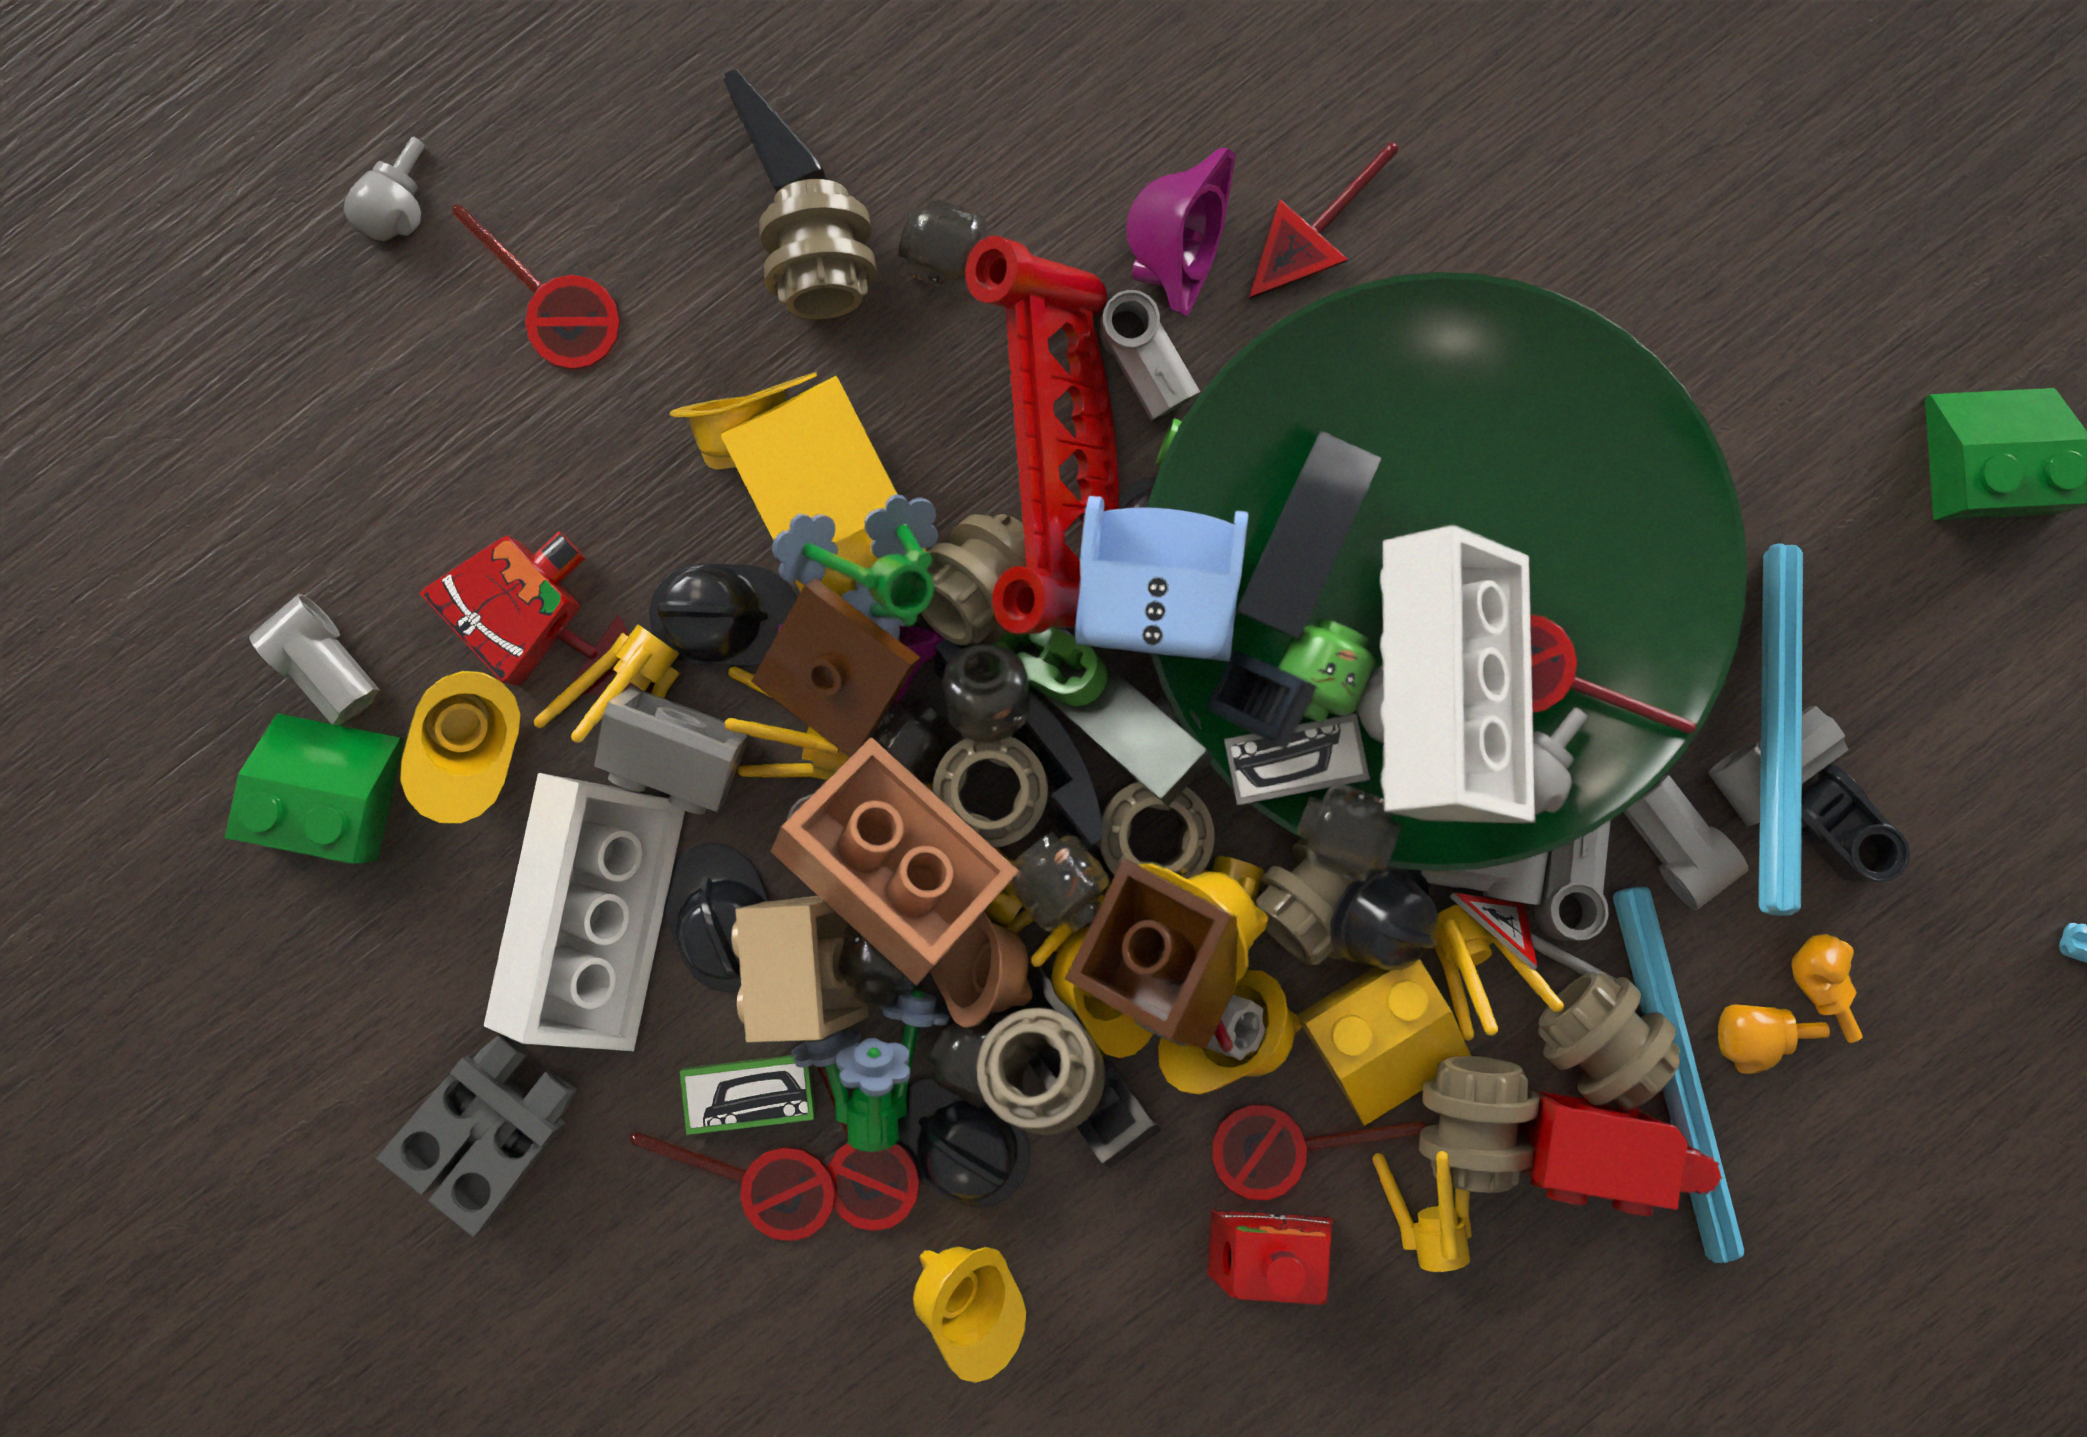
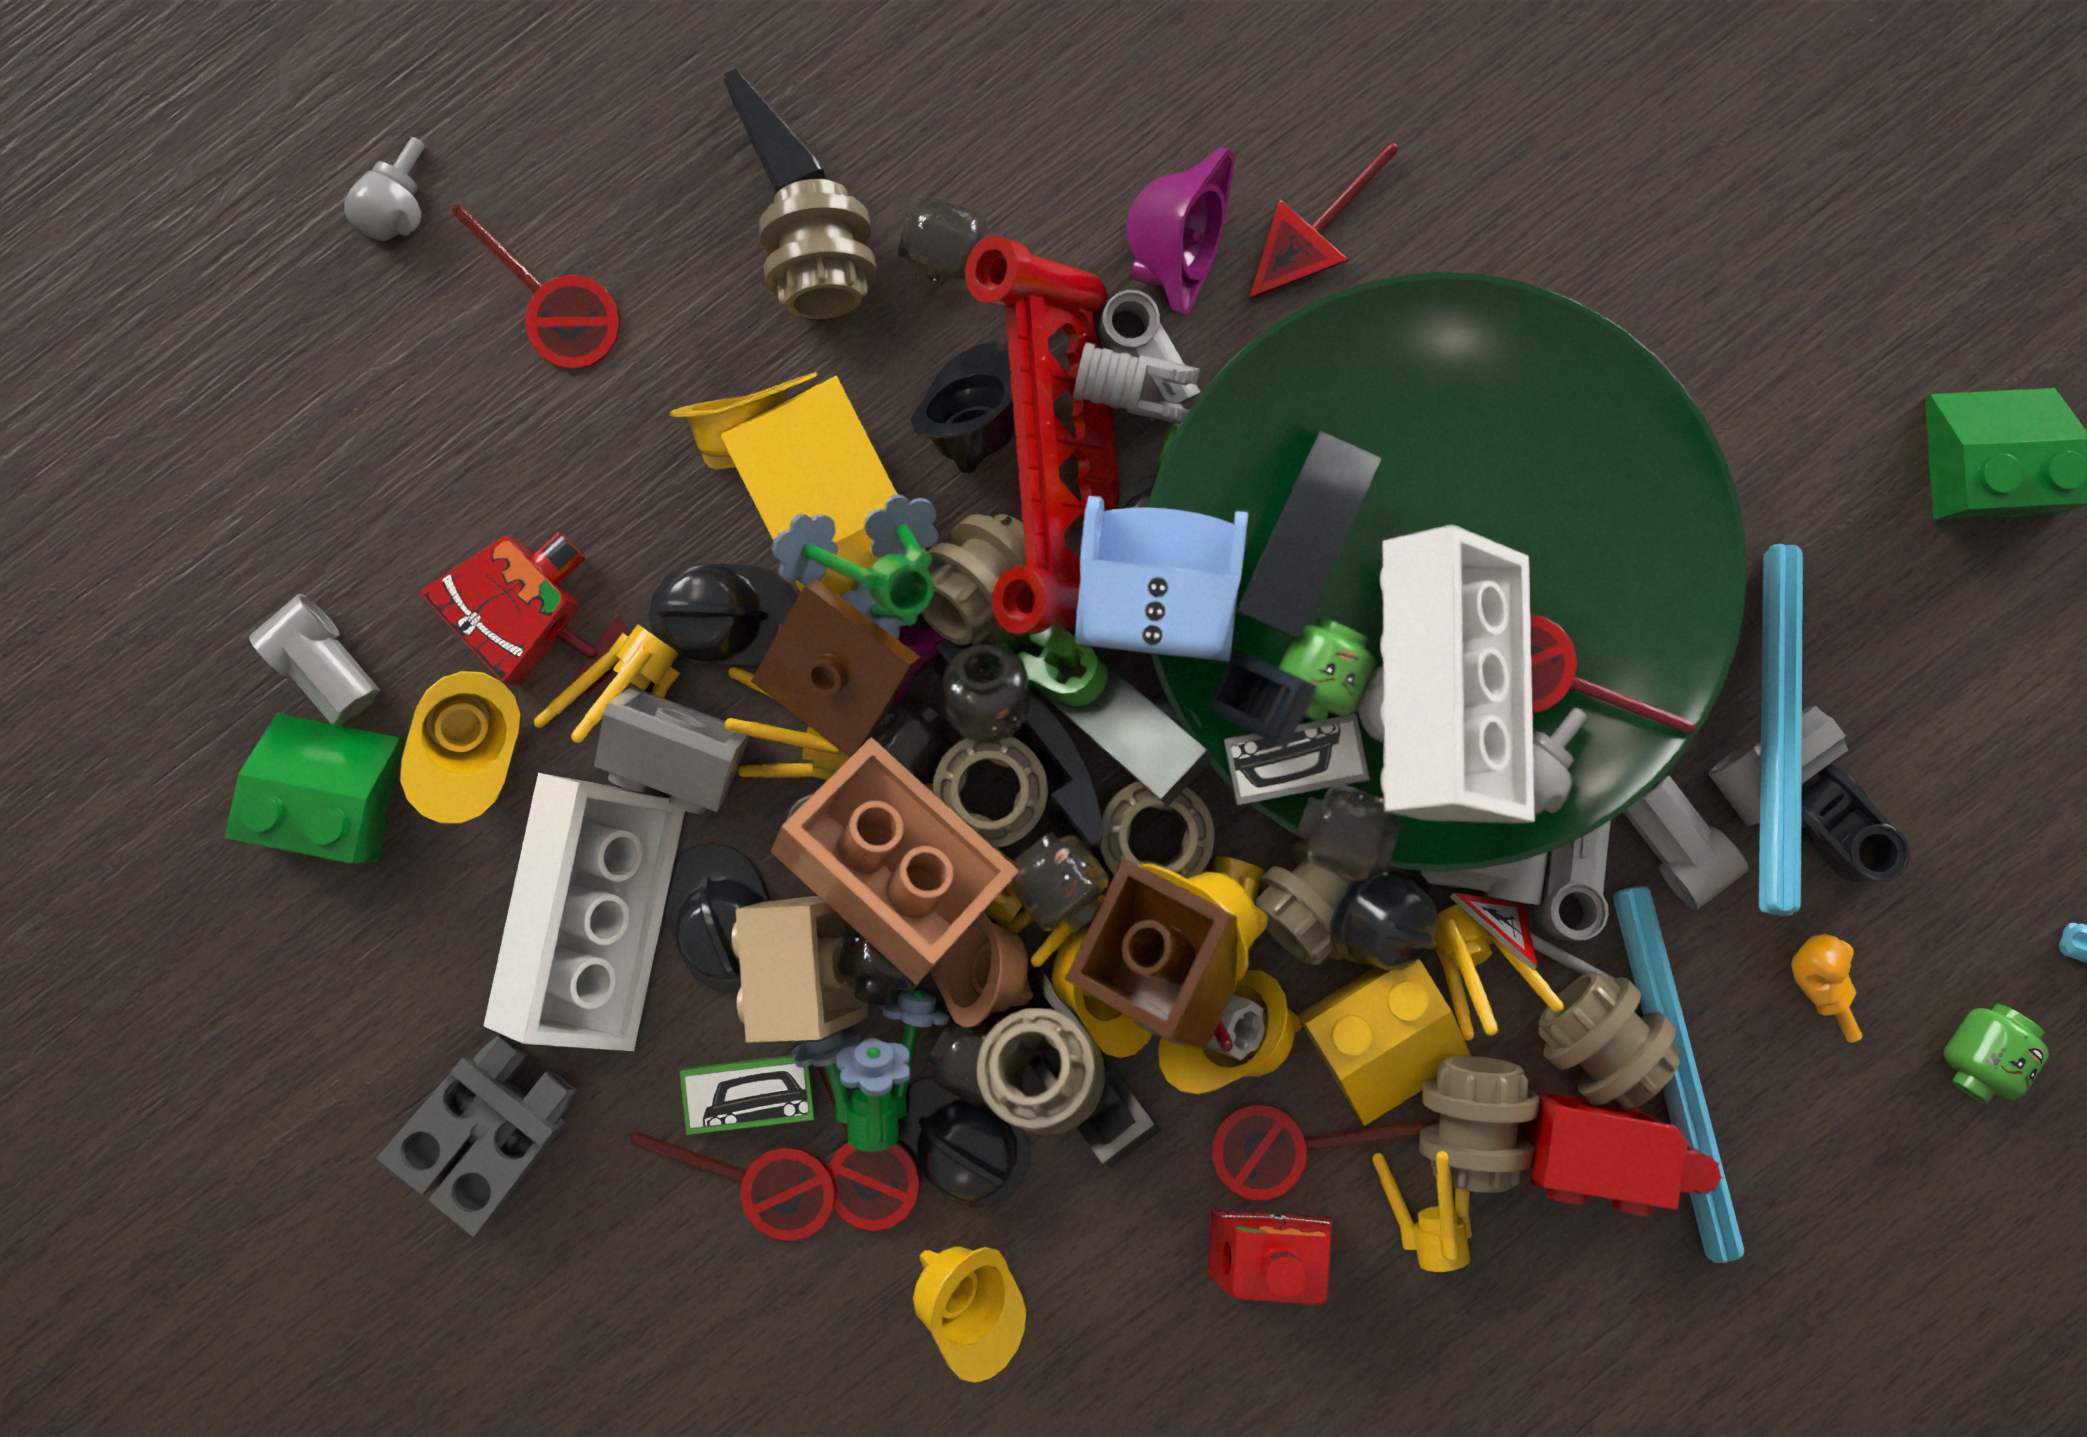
(969, 406): none -> black piece
(1119, 381): none -> light grey hinge
(1760, 1036): light orange piece -> none
(1996, 1054): none -> bright green head

